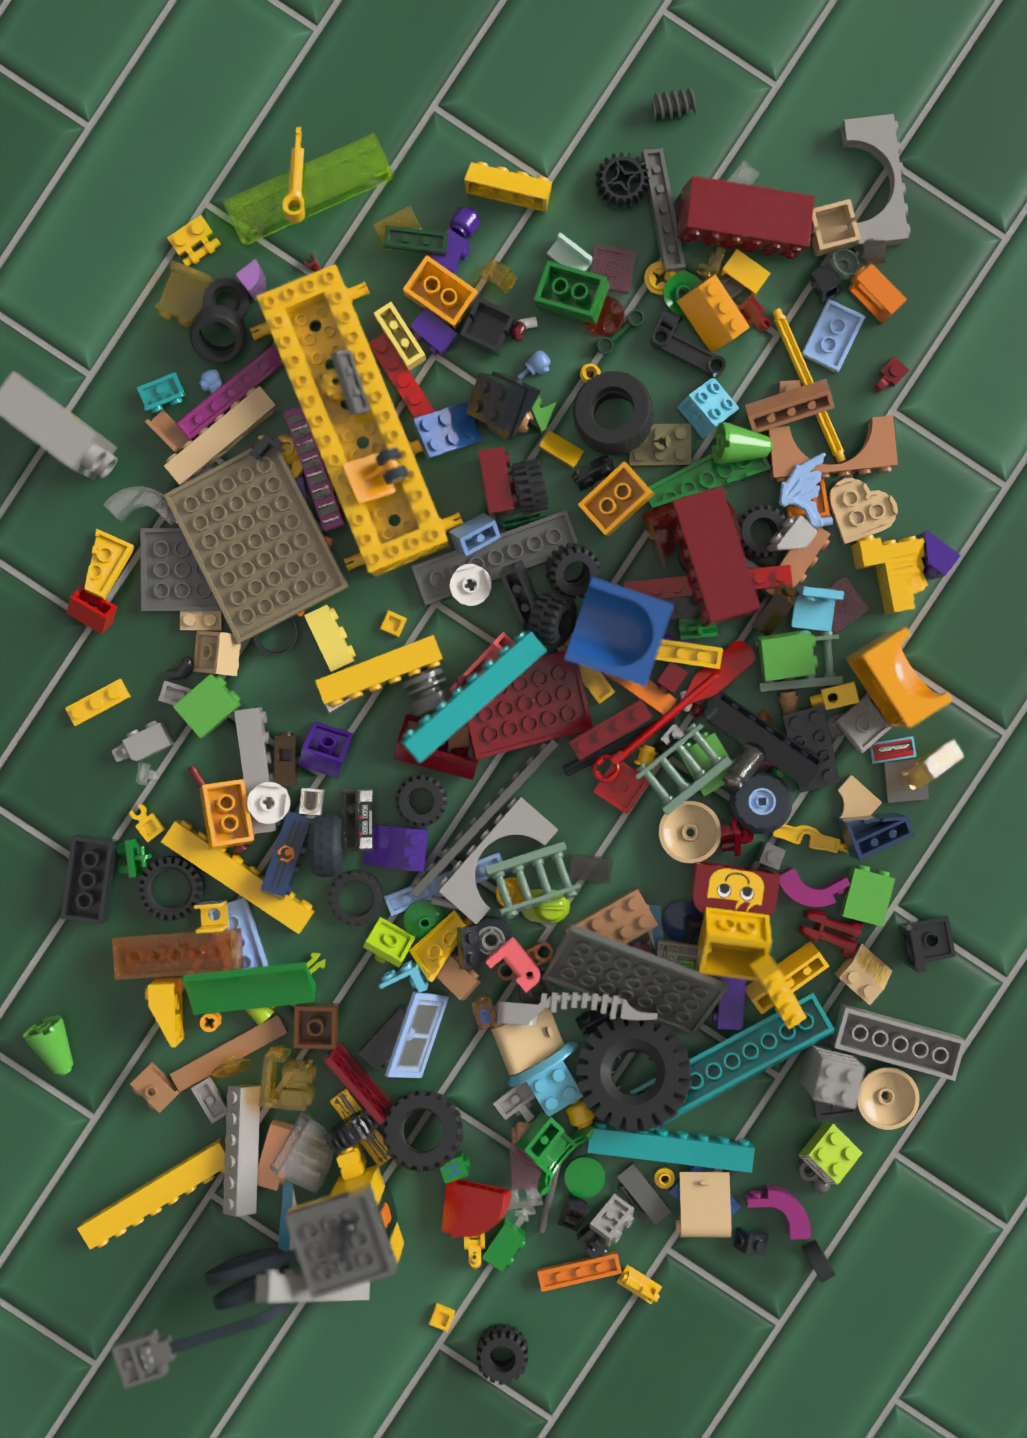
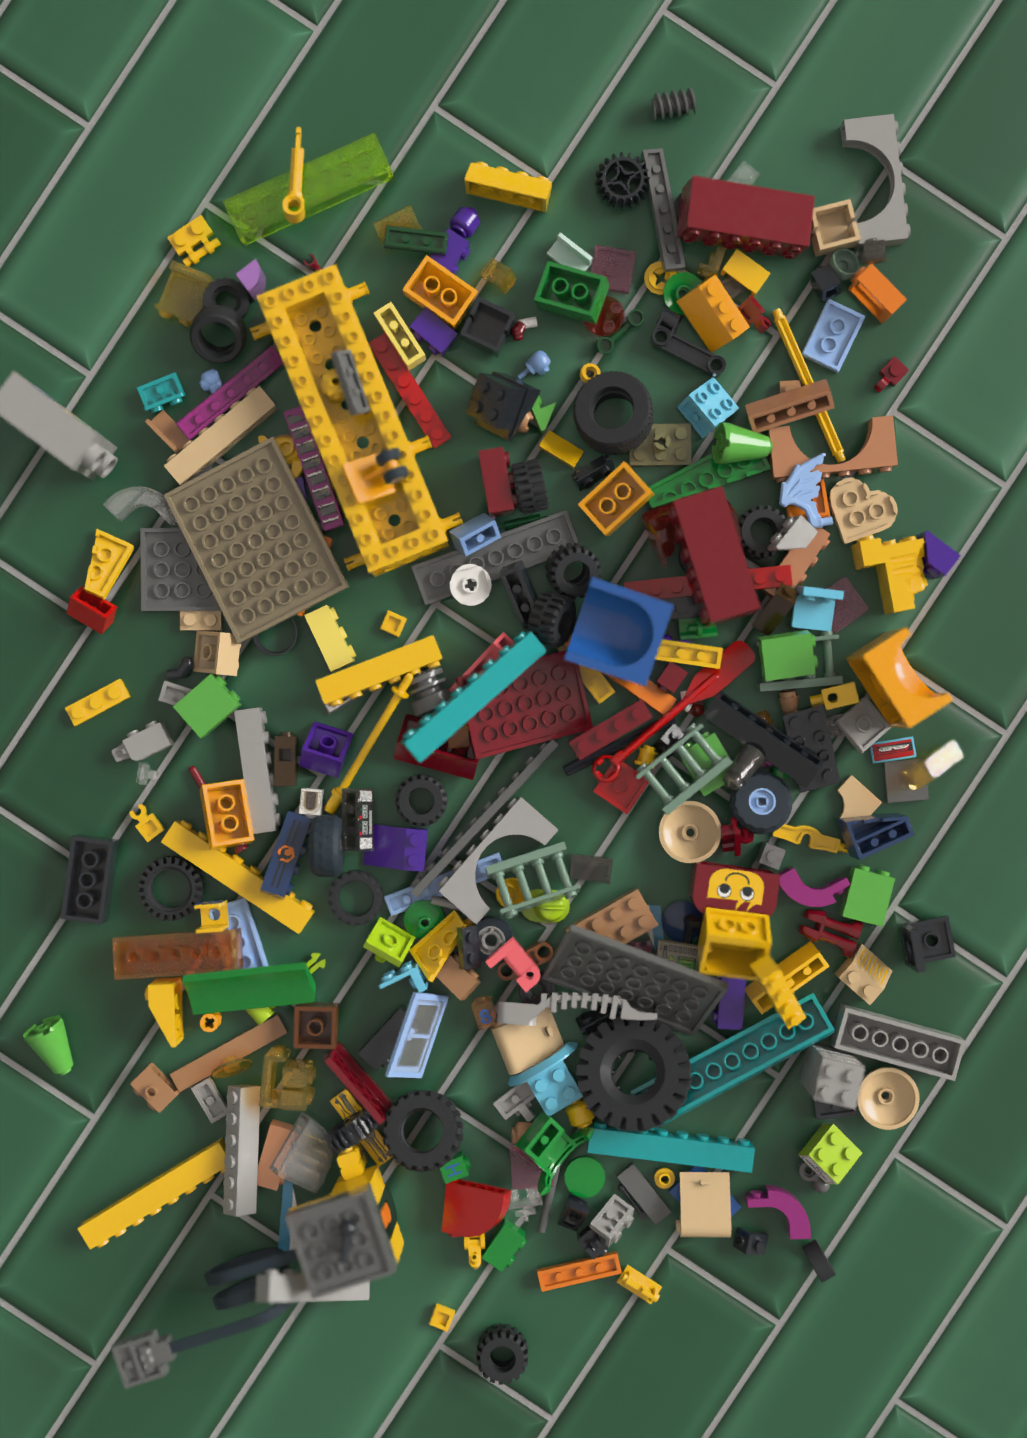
(135, 857): green hips -> none
(260, 811): white plate -> none
(264, 445): black bracket -> none
(399, 692): none -> yellow bar
(446, 430): blue plate -> none

